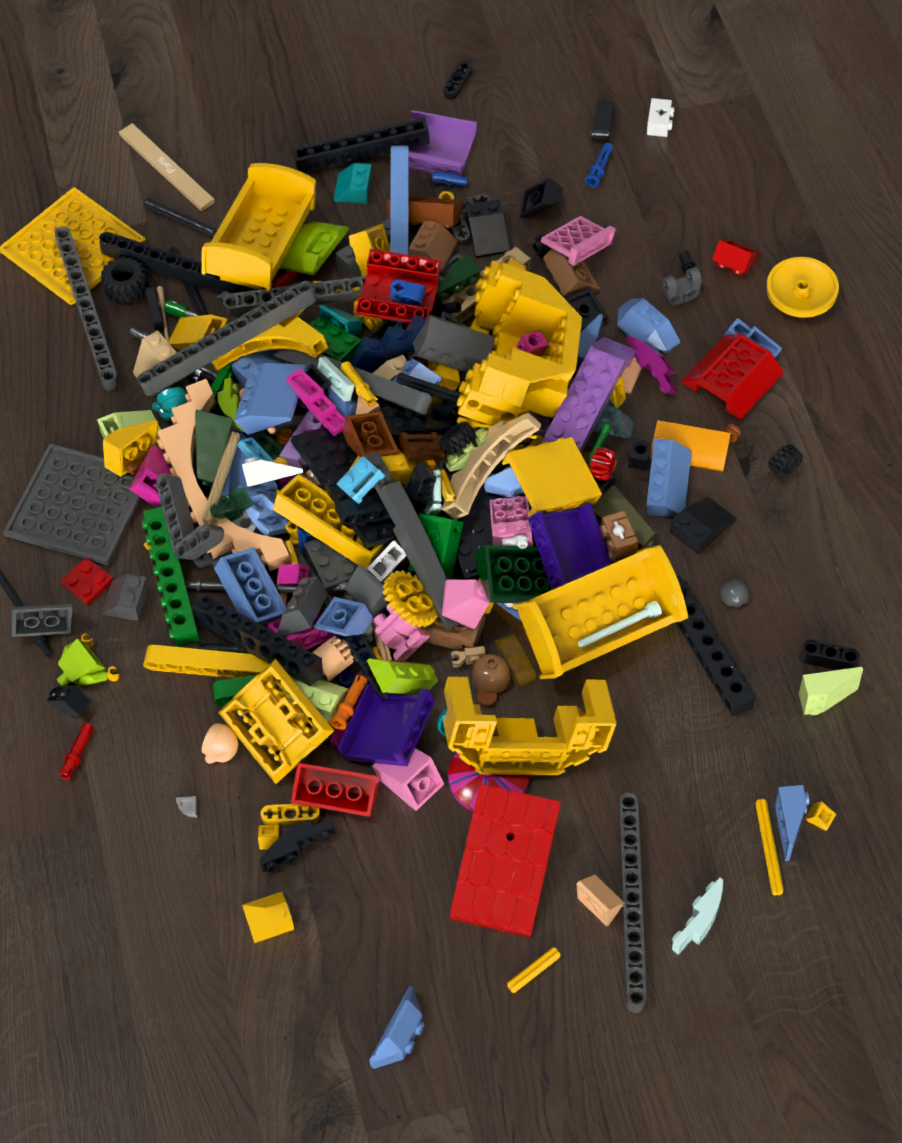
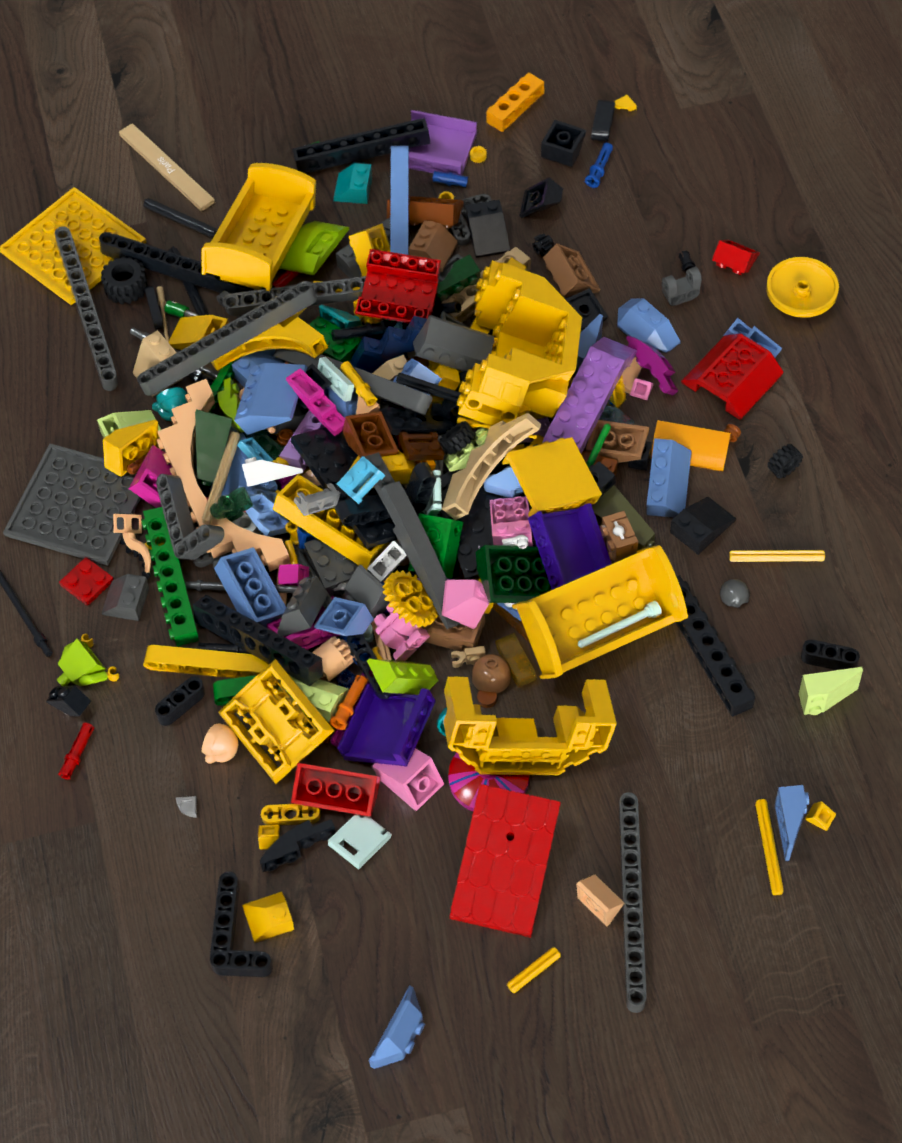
(40, 620): dark grey slope -> none
(132, 544): none -> light nougat piece
(182, 692): none -> black beam
(227, 932): none -> black beam
(318, 501): none -> light grey hinge
(363, 835): none -> light aqua container
(367, 330): none -> black pin
(409, 293): blue piece -> none
(446, 487): yellow axle -> none
(463, 65): black beam -> none
(478, 154): none -> yellow tile
(515, 102): none -> light orange brick
(533, 343): dark pink brick -> none
(562, 143): none -> black slope
(585, 246): bright pink fence -> none
(602, 464): red gear -> none
(623, 441): none -> medium nougat slope
(625, 103): none -> yellow tile
(641, 389): none -> bright pink slope
(659, 117): white brick -> none
(704, 914): light aqua slope -> none
(776, 555): none -> yellow axle

